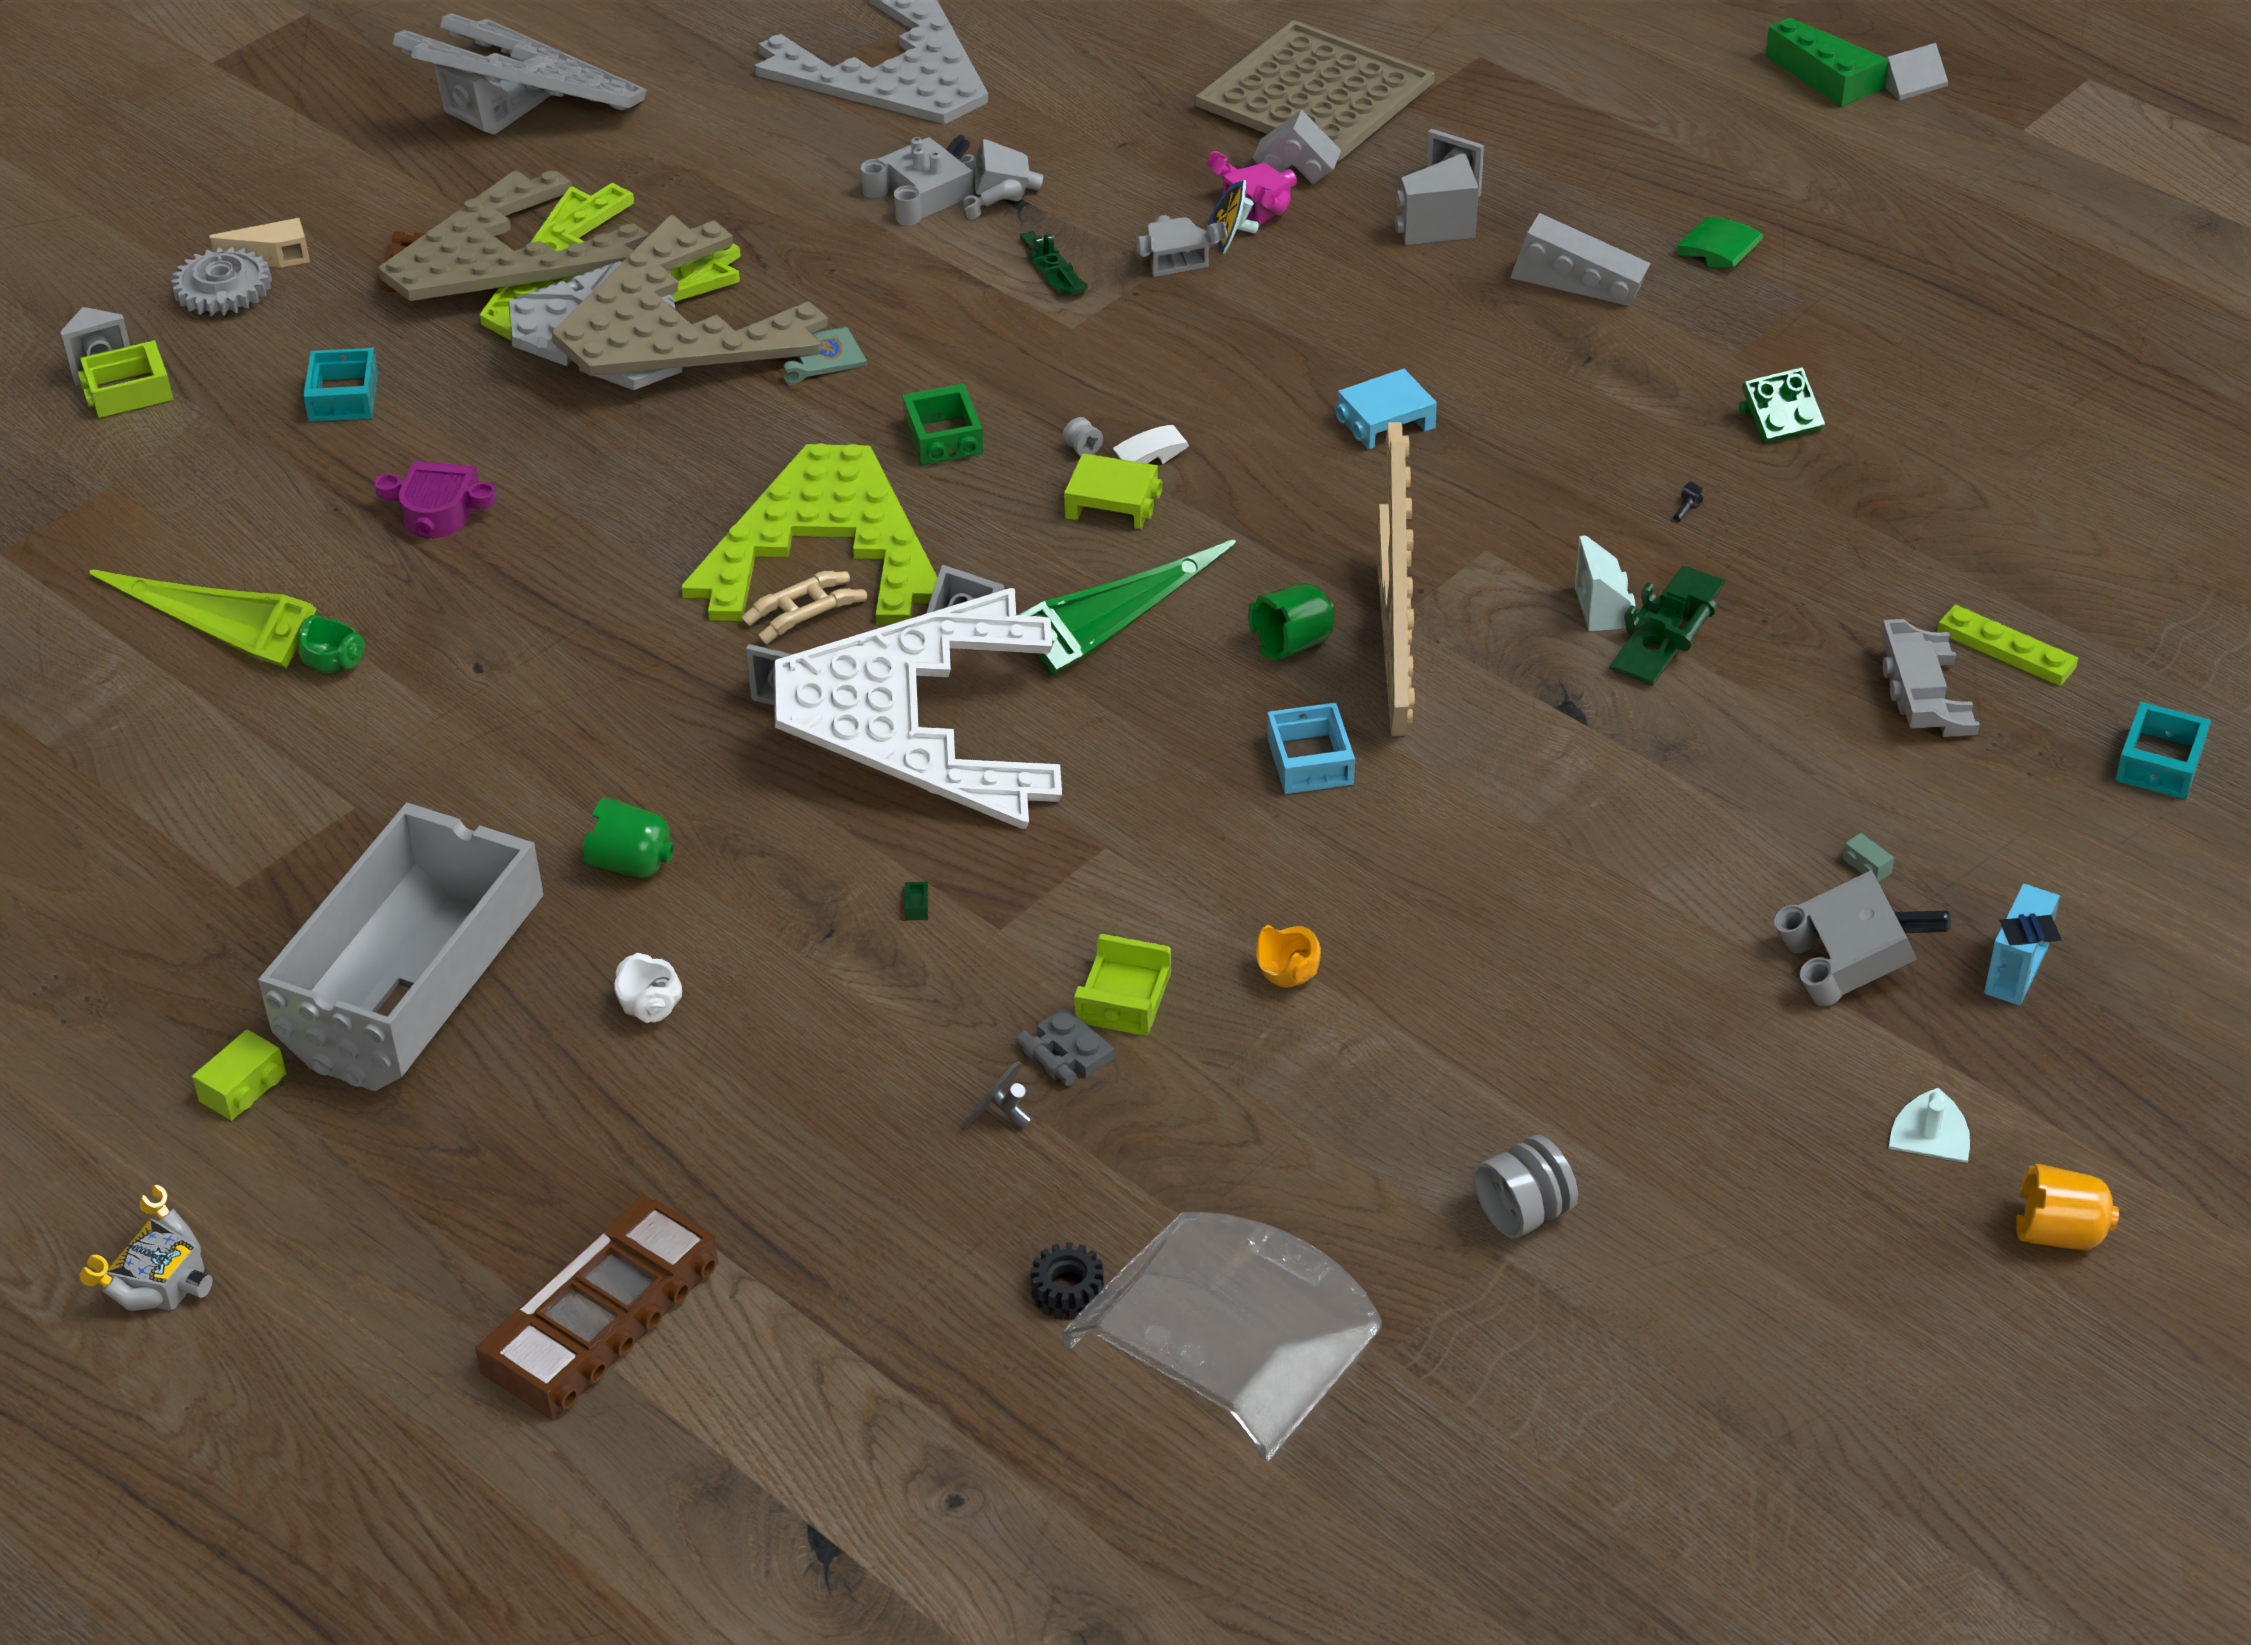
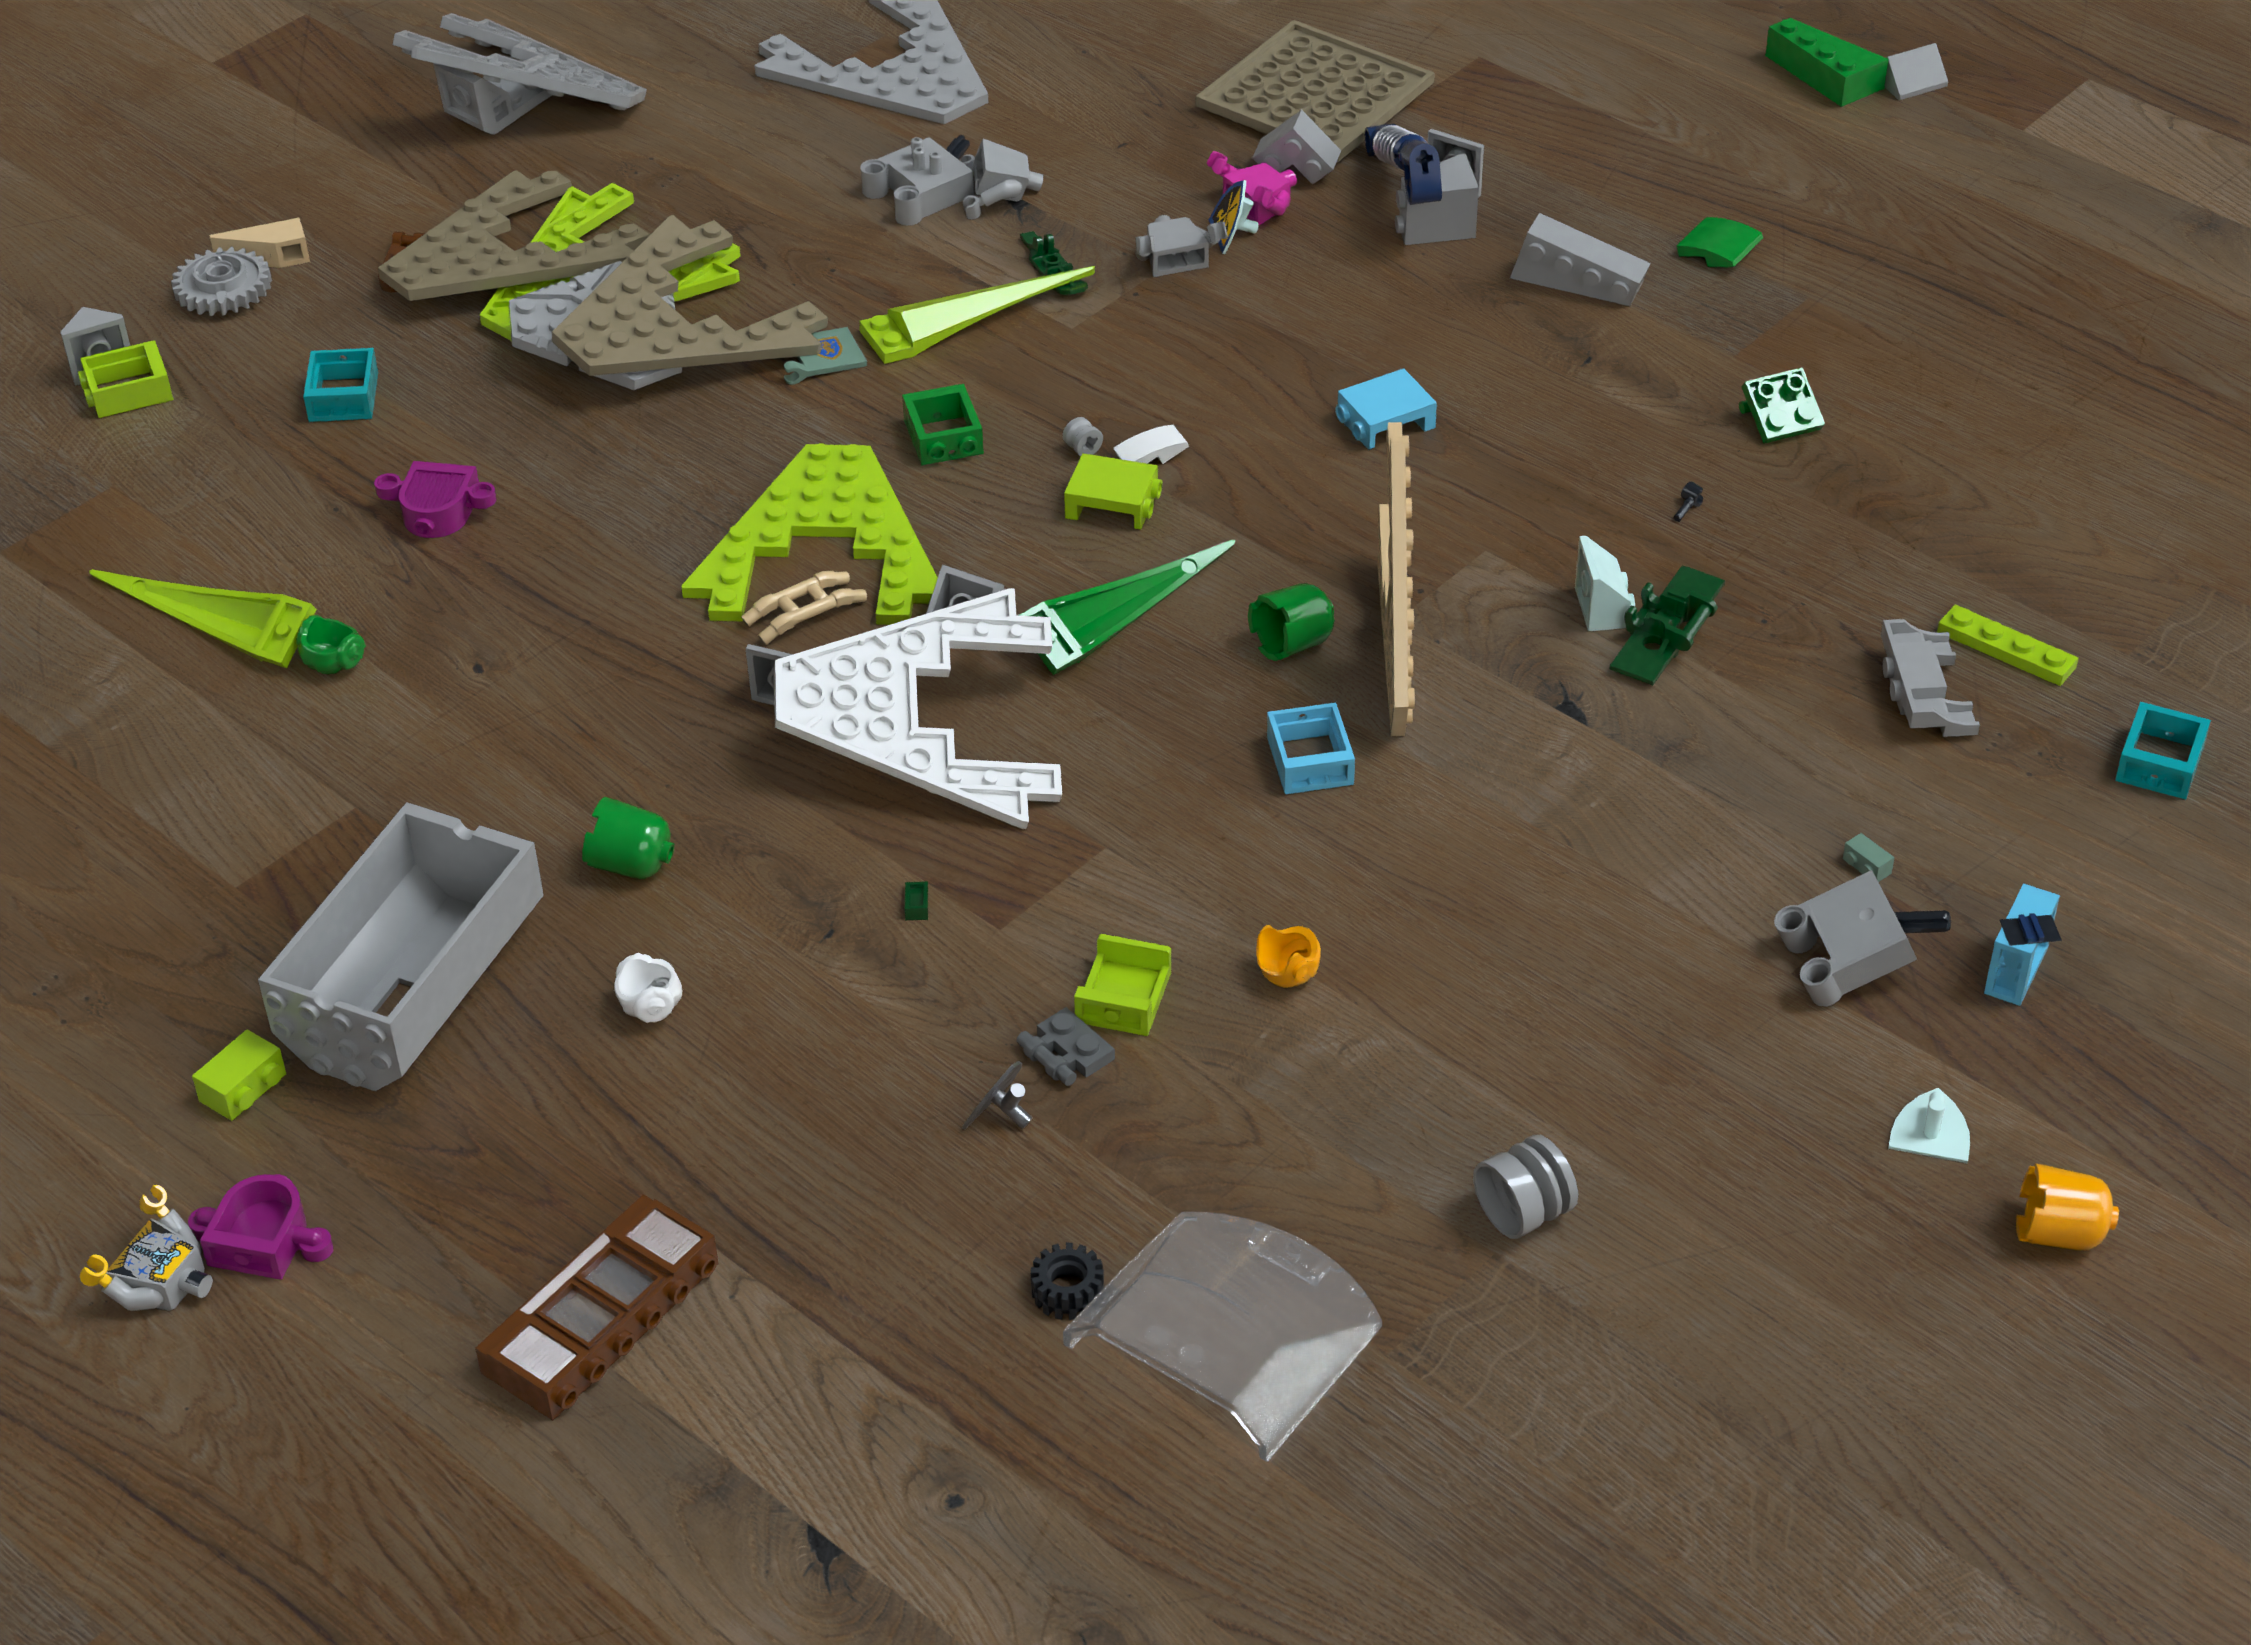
(259, 1228): none -> magenta piece
(920, 325): none -> lime plate
(1410, 154): none -> dark blue piece

